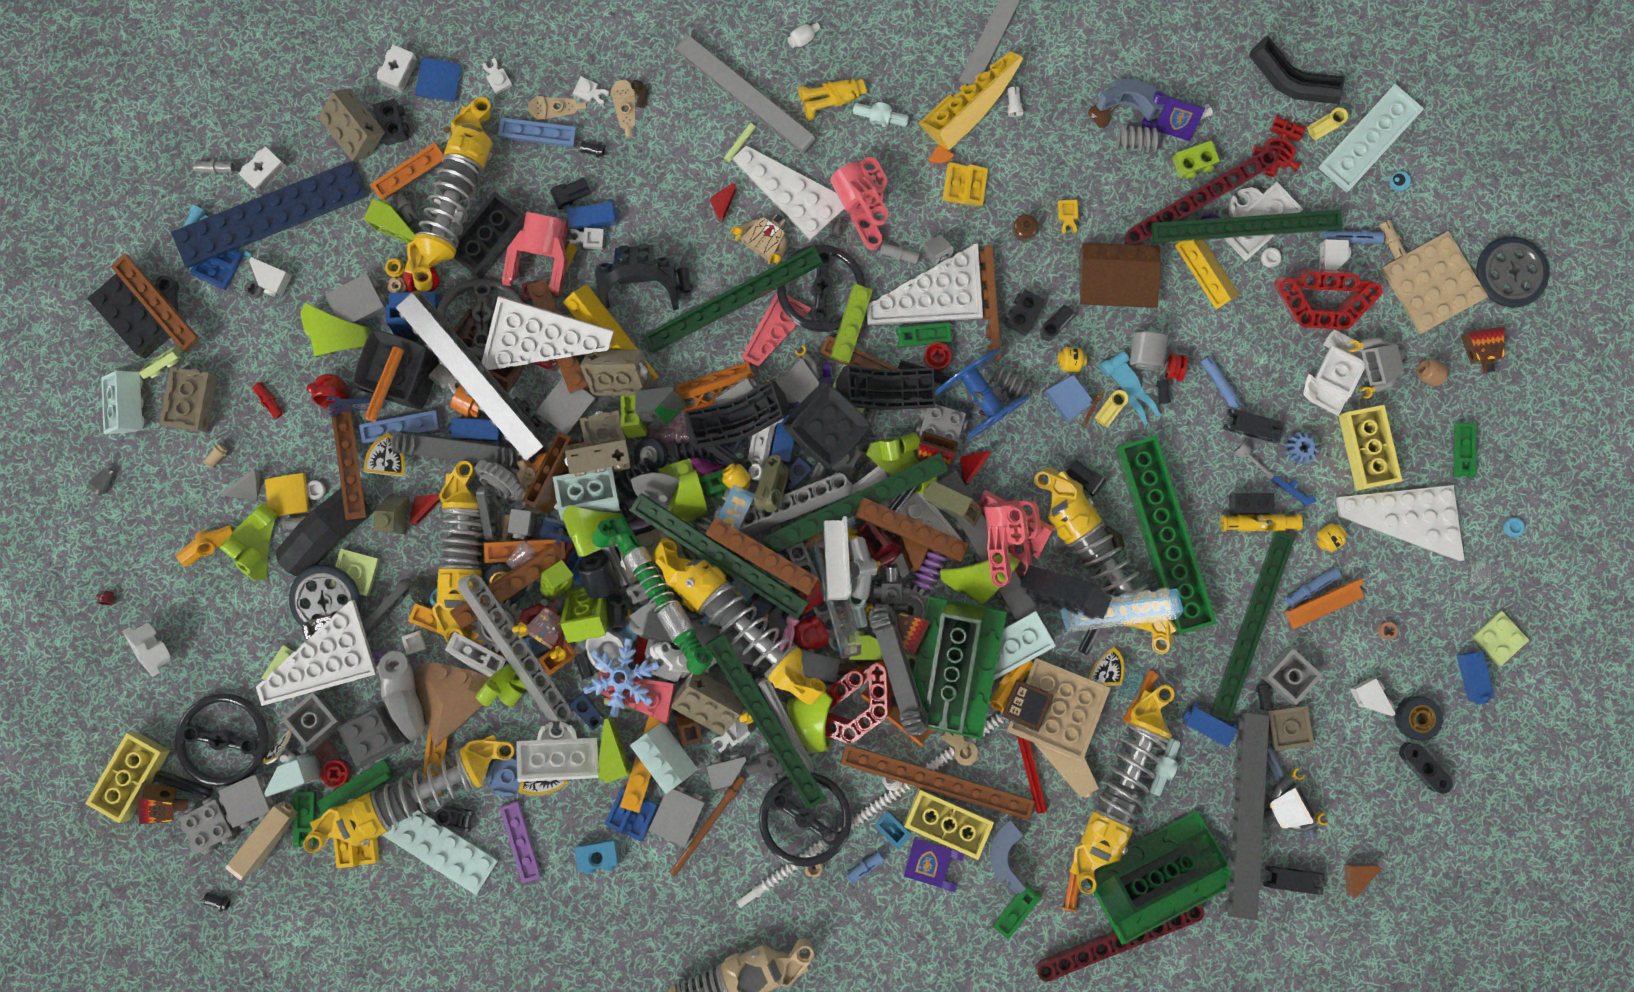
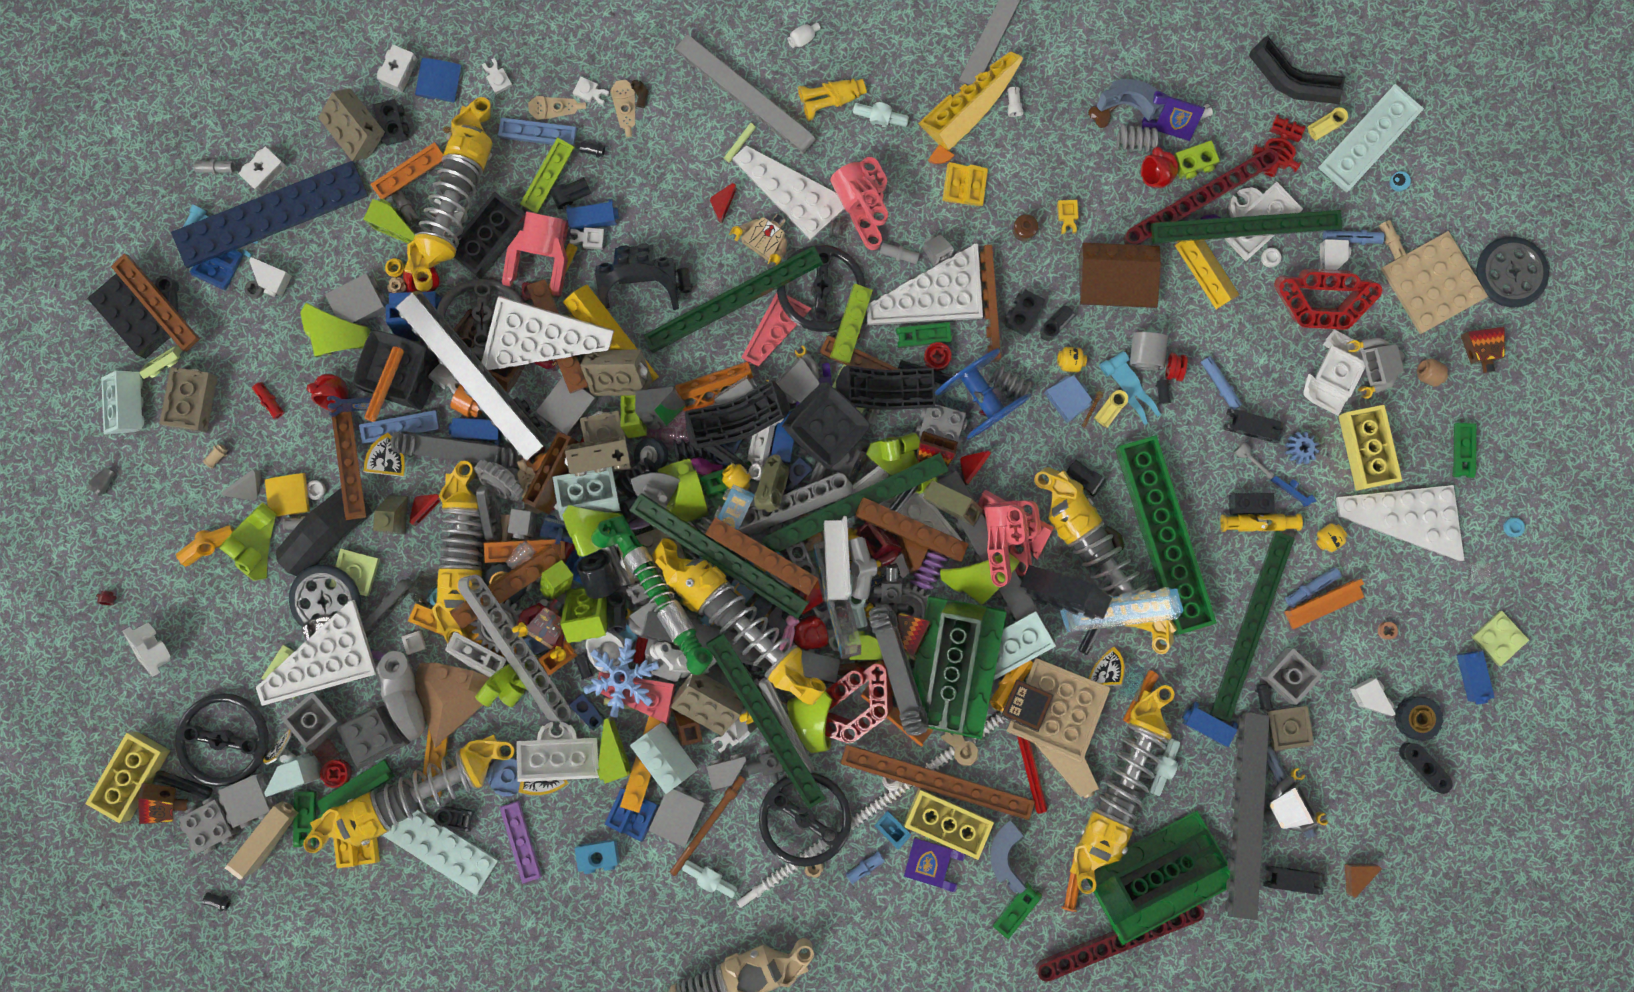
(547, 175): none -> lime plate
(709, 879): none -> light aqua axle
(1159, 168): none -> red piece

